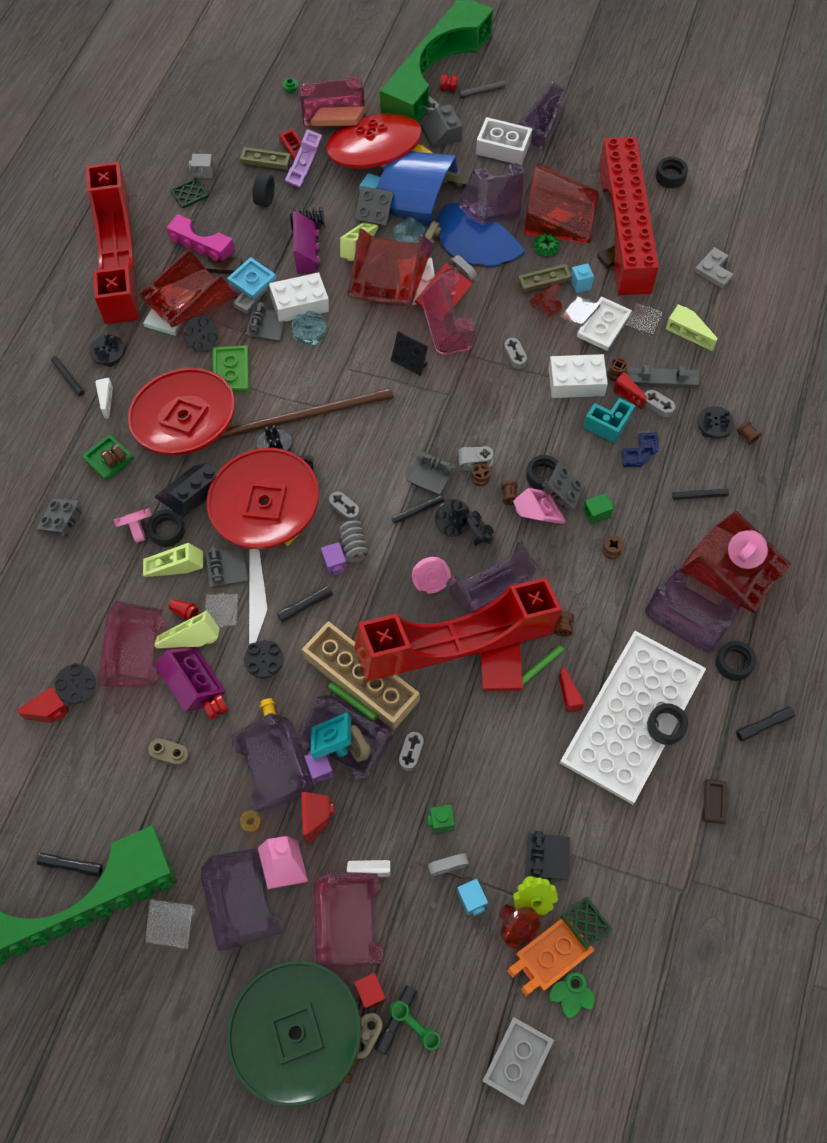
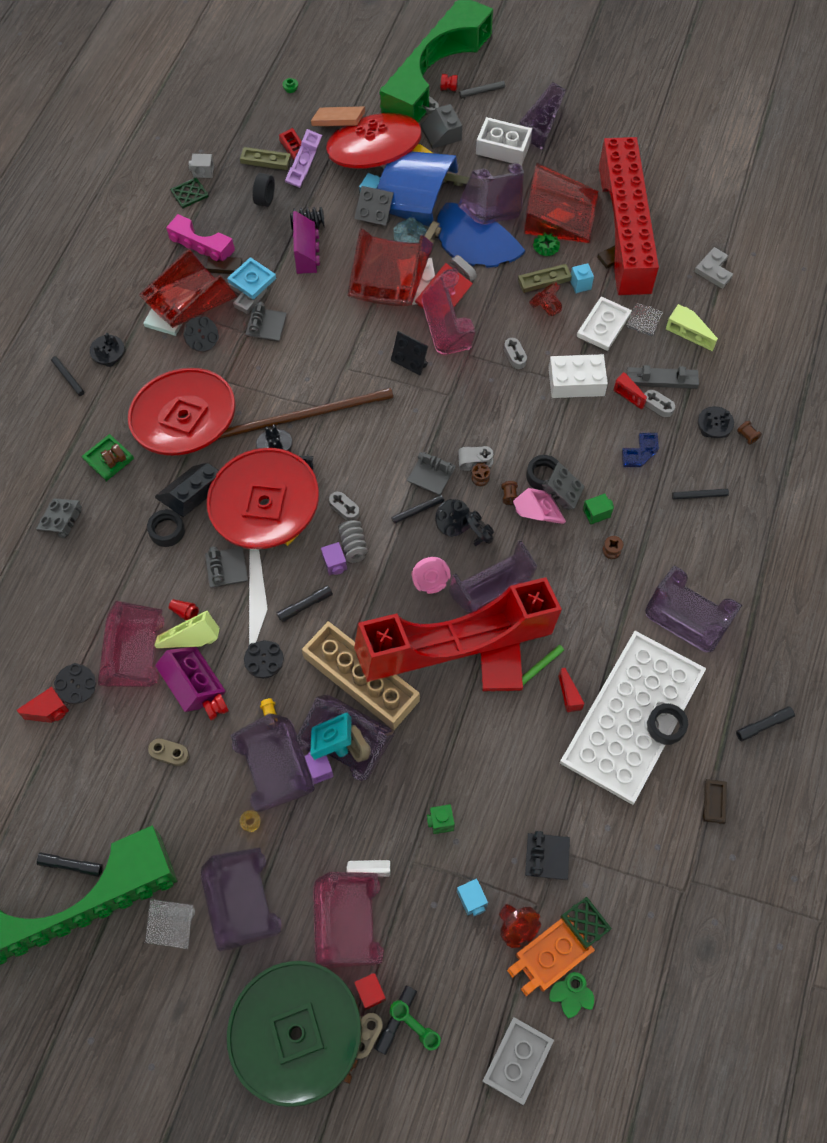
(104, 391): white slope -> none
(115, 277): red arch -> none
(134, 522): bright pink tile -> none
(174, 561): yellowish green slope -> none
(223, 609): clear piece -> none
(233, 366): bright green tile -> none
(282, 862): bright pink slope -> none
(299, 296): white brick -> none
(309, 336): clear light blue plate -> none
(315, 815): red slope -> none
(330, 93): clear pink windscreen -> none
(349, 241): yellowish green slope -> none
(353, 701): bright green bar -> none
(406, 749): light grey beam -> none
(448, 864): light grey beam -> none
(536, 894): lime plant -> none
(563, 625): reddish brown wheel -> none
(580, 311): clear piece -> none
(609, 423): teal brick -> none
(617, 367): reddish brown wheel -> none
(671, 163): black tyre -> none
(714, 568): clear red windscreen -> none
(742, 648): black tyre -> none
(748, 549): bright pink tile -> none

